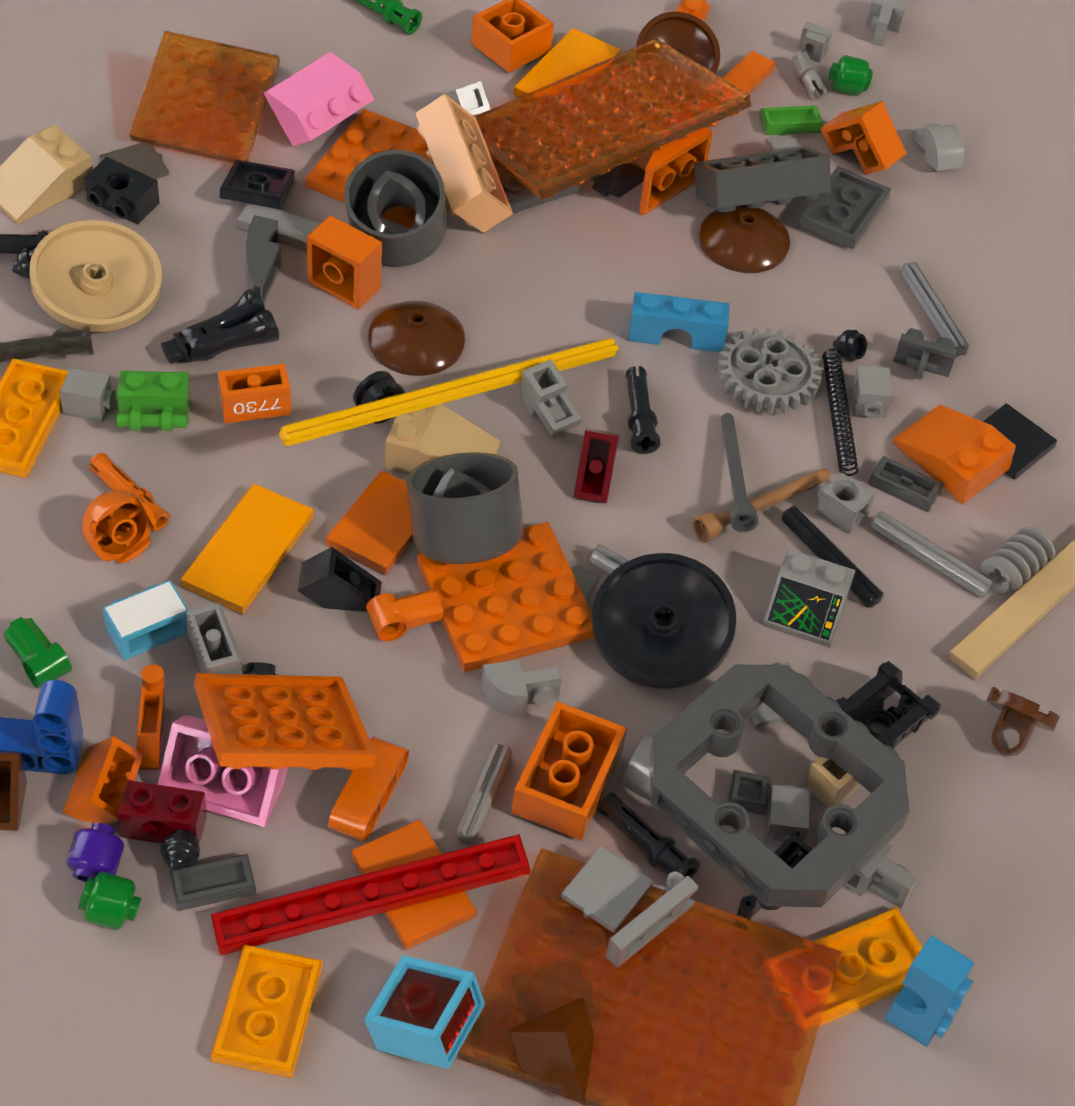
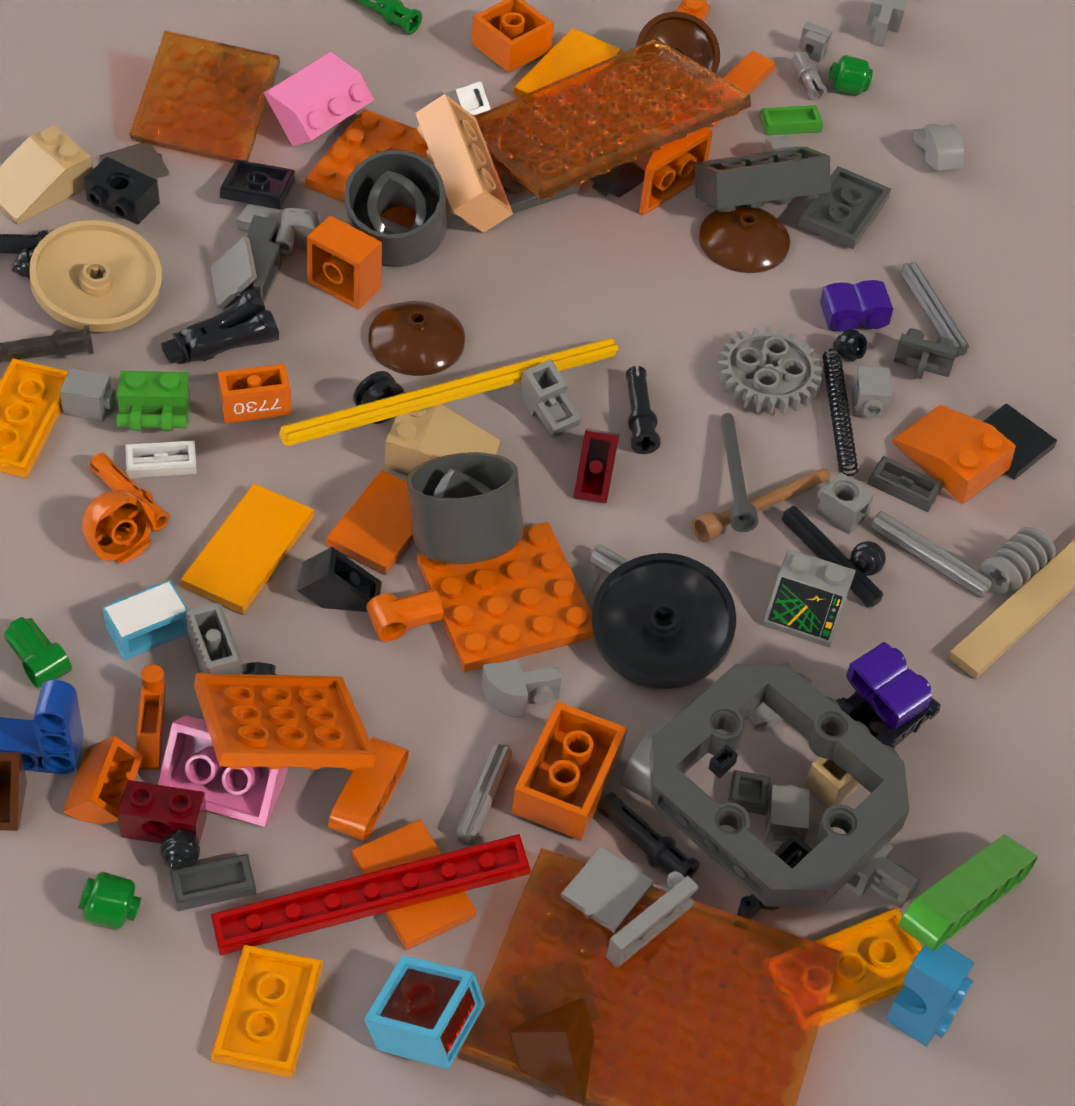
(94, 851): dark purple head -> none
(161, 463): none -> white tile
(233, 272): none -> light grey piece
(295, 225): none -> light grey piece
(657, 313): dark azure arch -> none
(723, 761): none -> black piece
(856, 305): none -> dark purple brick
(868, 557): none -> black plate
(869, 134): orange brick -> none
(889, 685): none -> dark purple brick
(967, 892): none -> bright green beam
(1019, 715): reddish brown tile -> none

